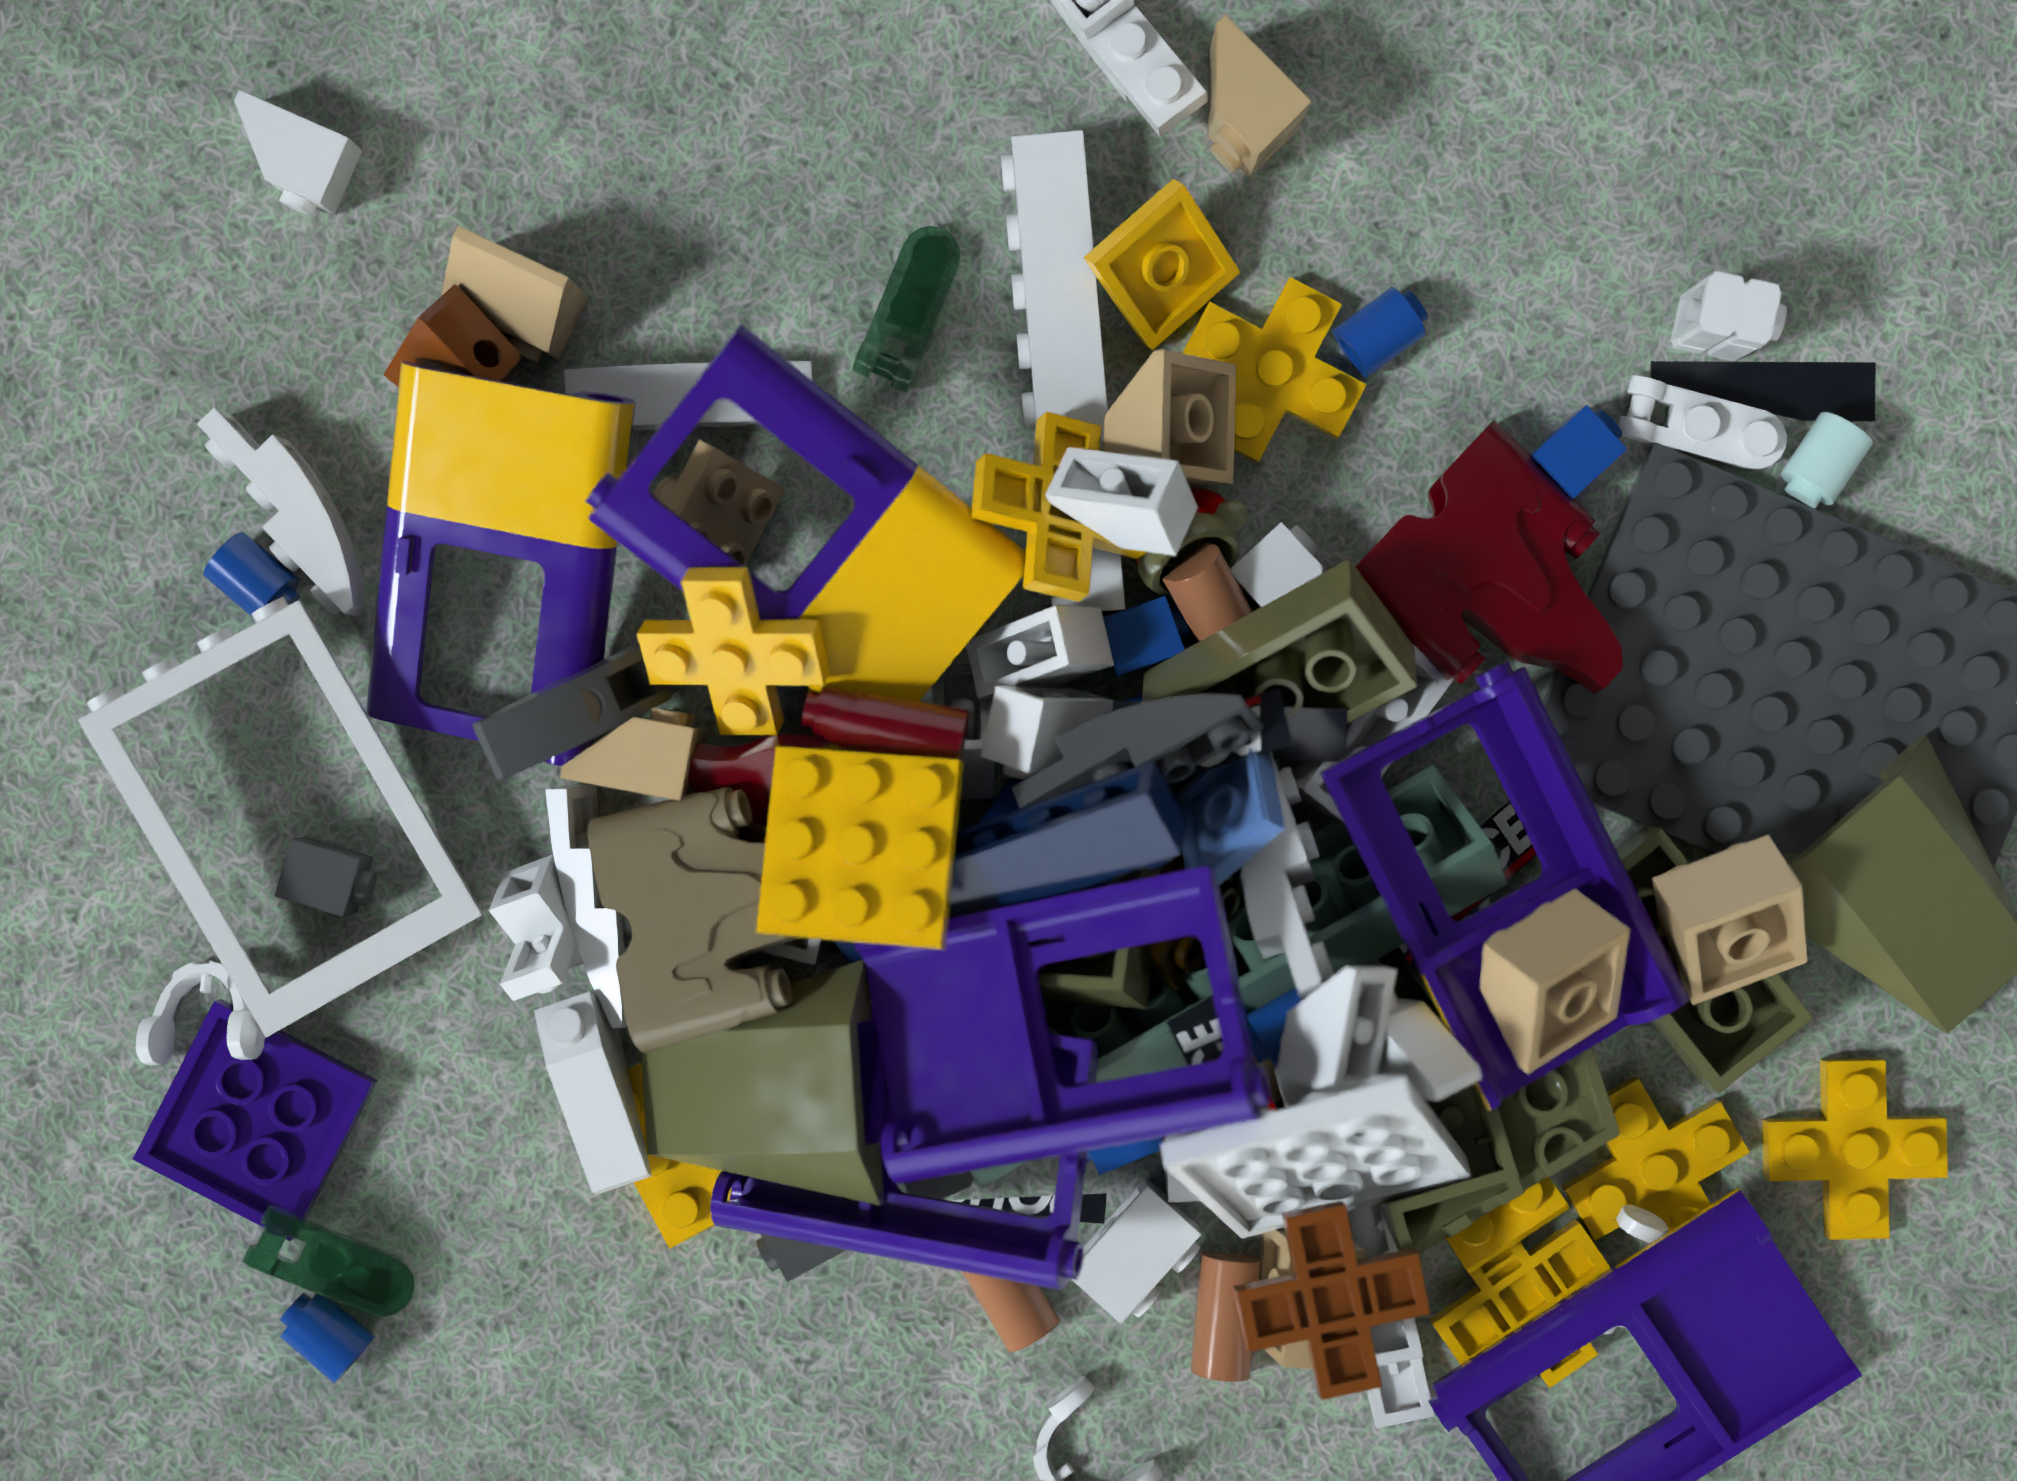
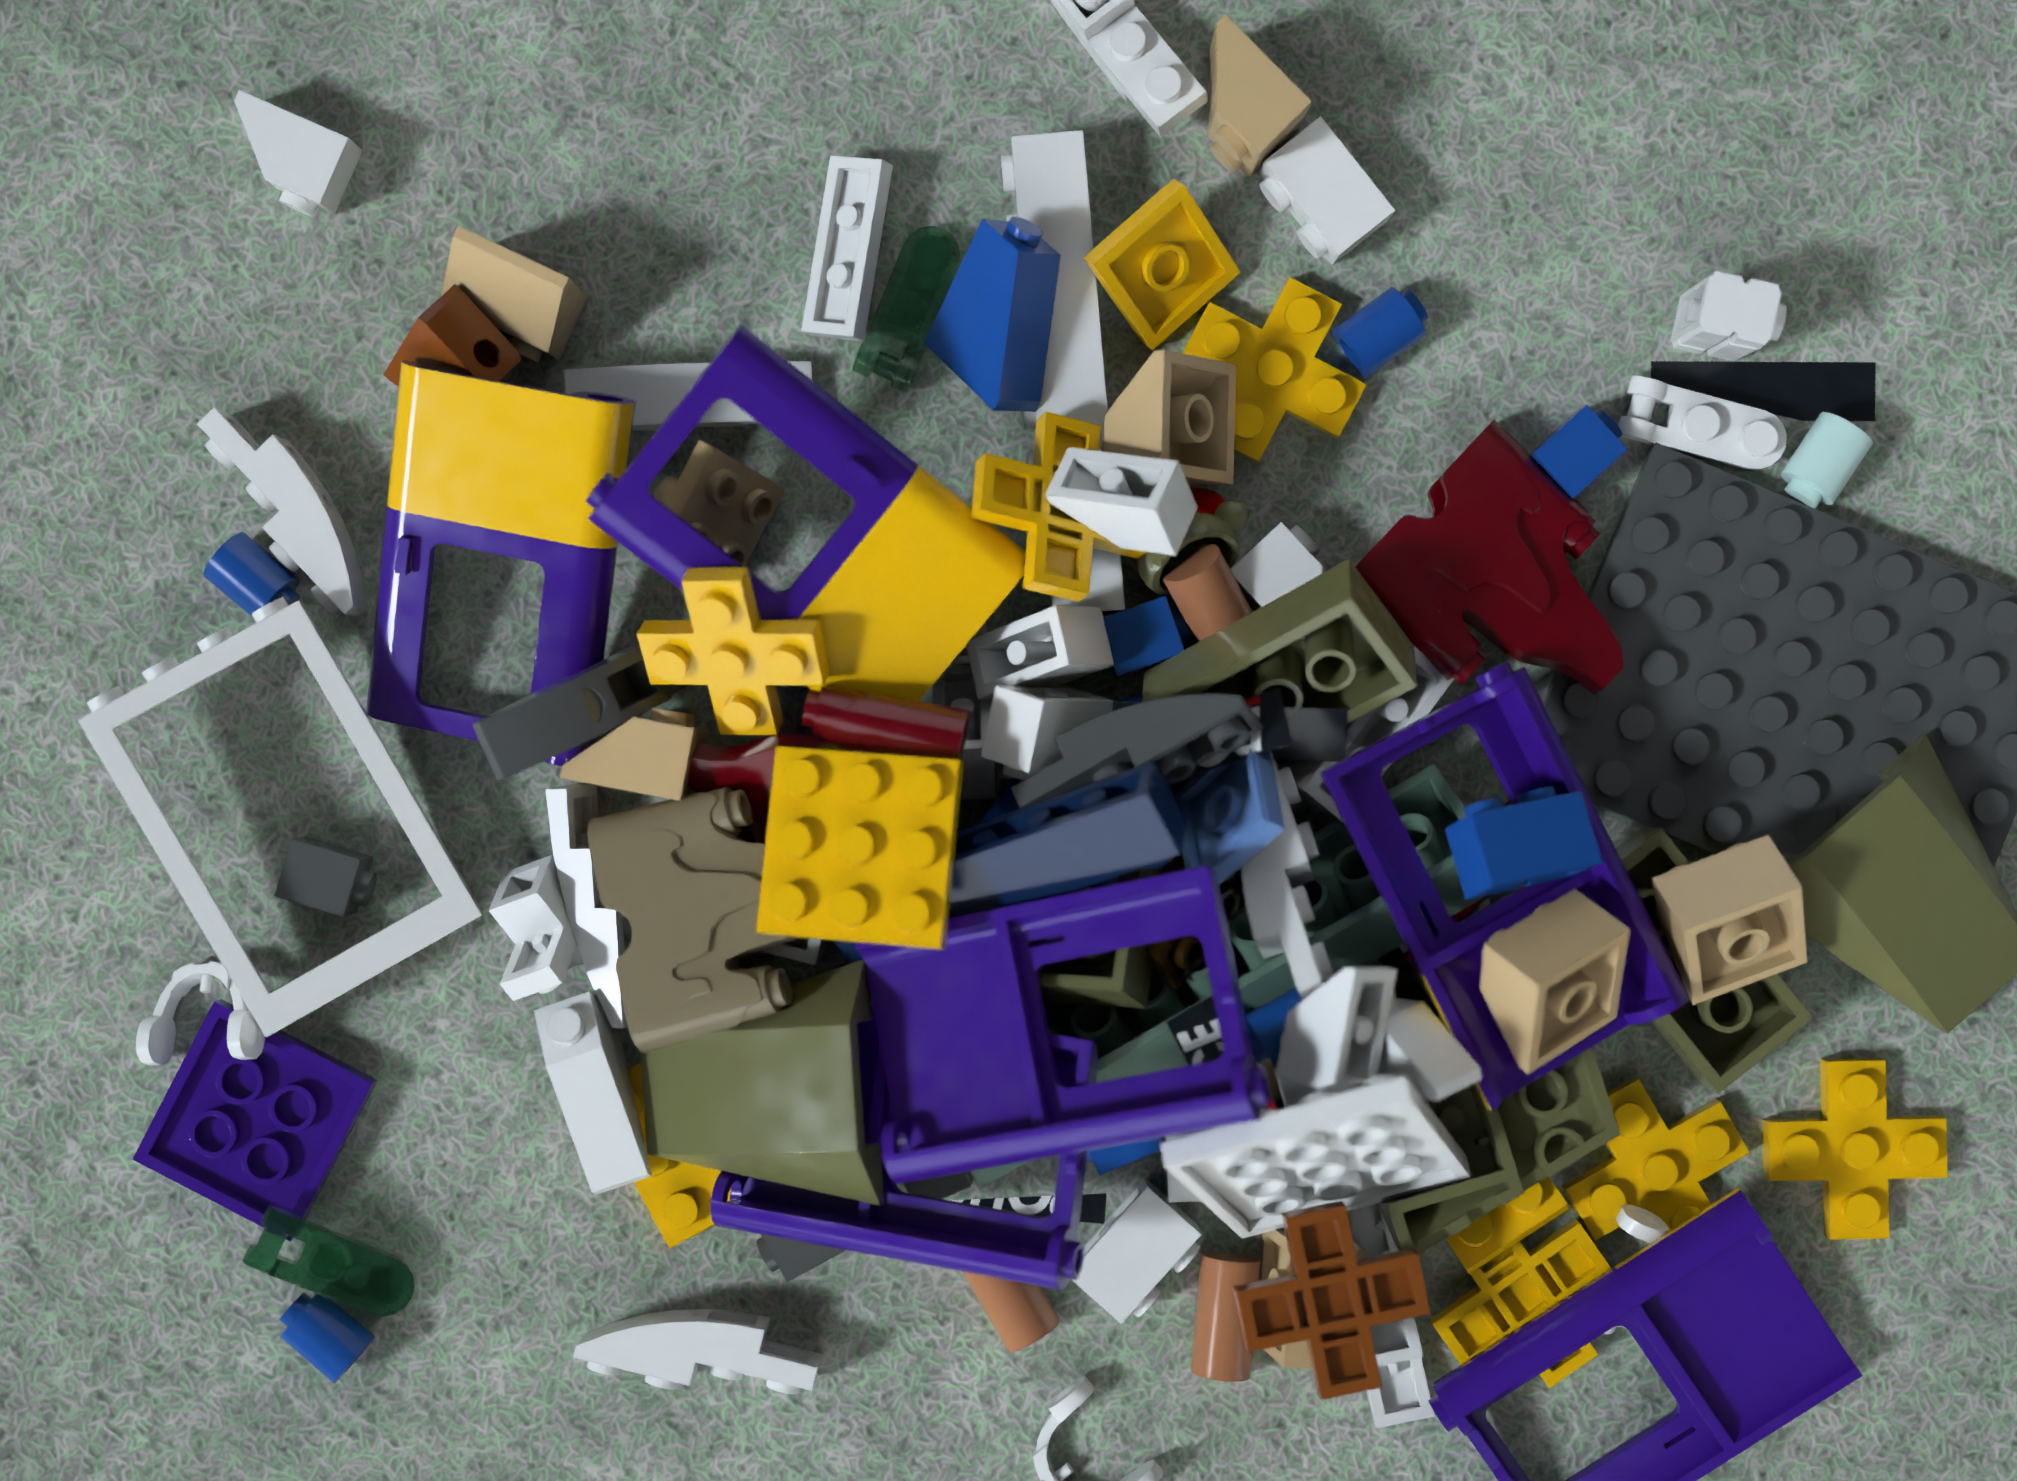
(674, 1343): none -> white slope
(847, 247): none -> white plate
(1000, 315): none -> blue slope
(1324, 192): none -> white brick
(1524, 842): none -> blue piece

